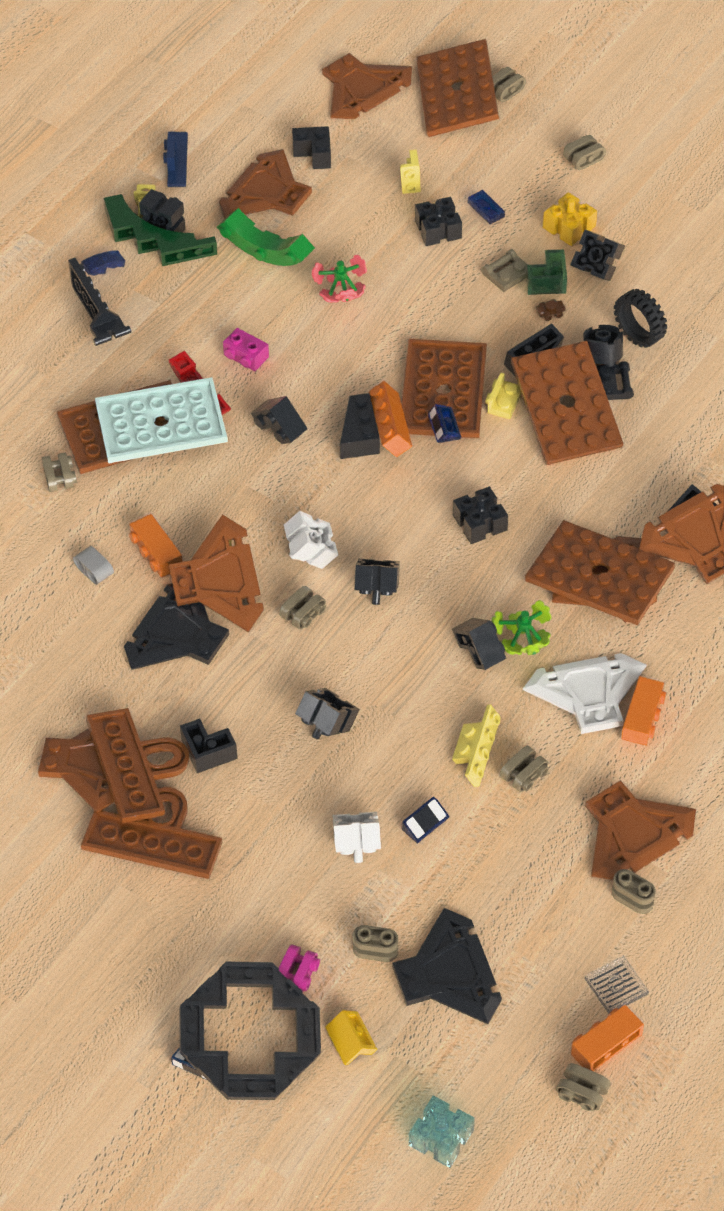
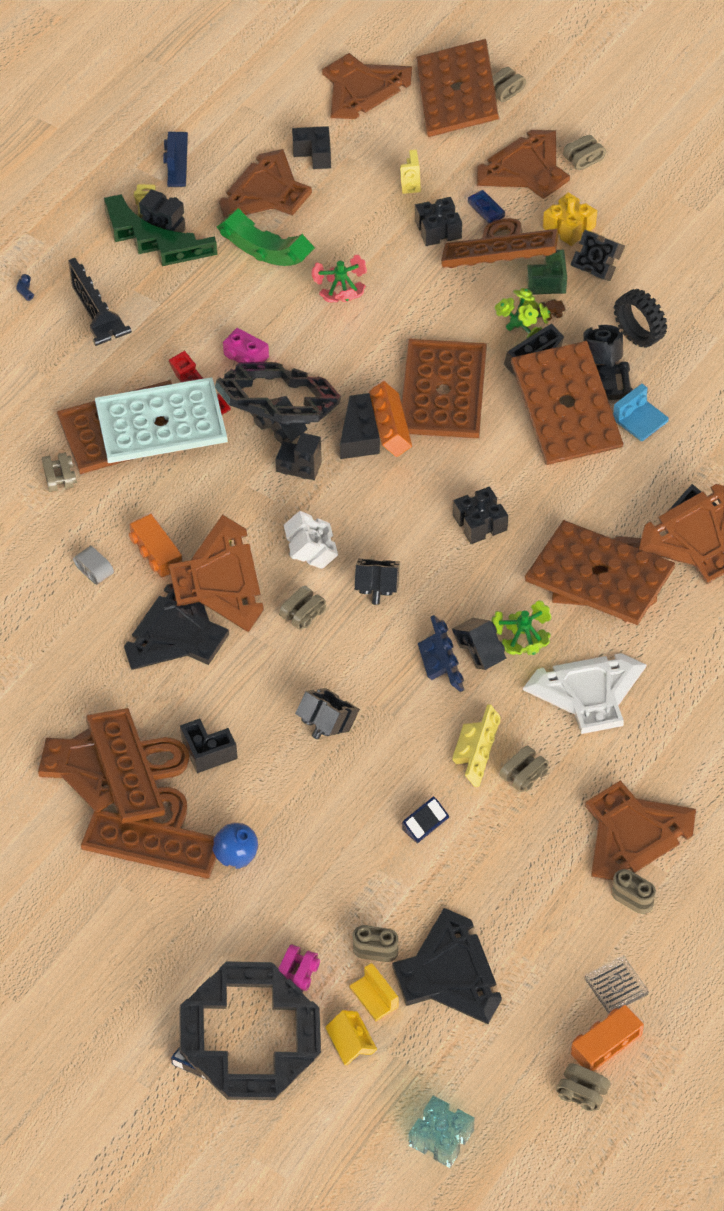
(23, 287): none -> dark blue arm
(98, 263): clear blue slope -> none
(235, 845): none -> blue cylinder
(242, 376): none -> black plate
(300, 458): none -> black brick
(356, 833): white brick -> none
(375, 993): none -> yellow panel
(438, 655): none -> dark blue bracket
(444, 423): clear blue slope -> none
(503, 397): light yellow bracket -> none
(505, 247): none -> dark orange plate
(509, 275): dark tan plate -> none
(526, 165): none -> dark orange plate
(526, 311): none -> lime plant
(638, 415): none -> dark azure bracket
(644, 711): orange brick -> none

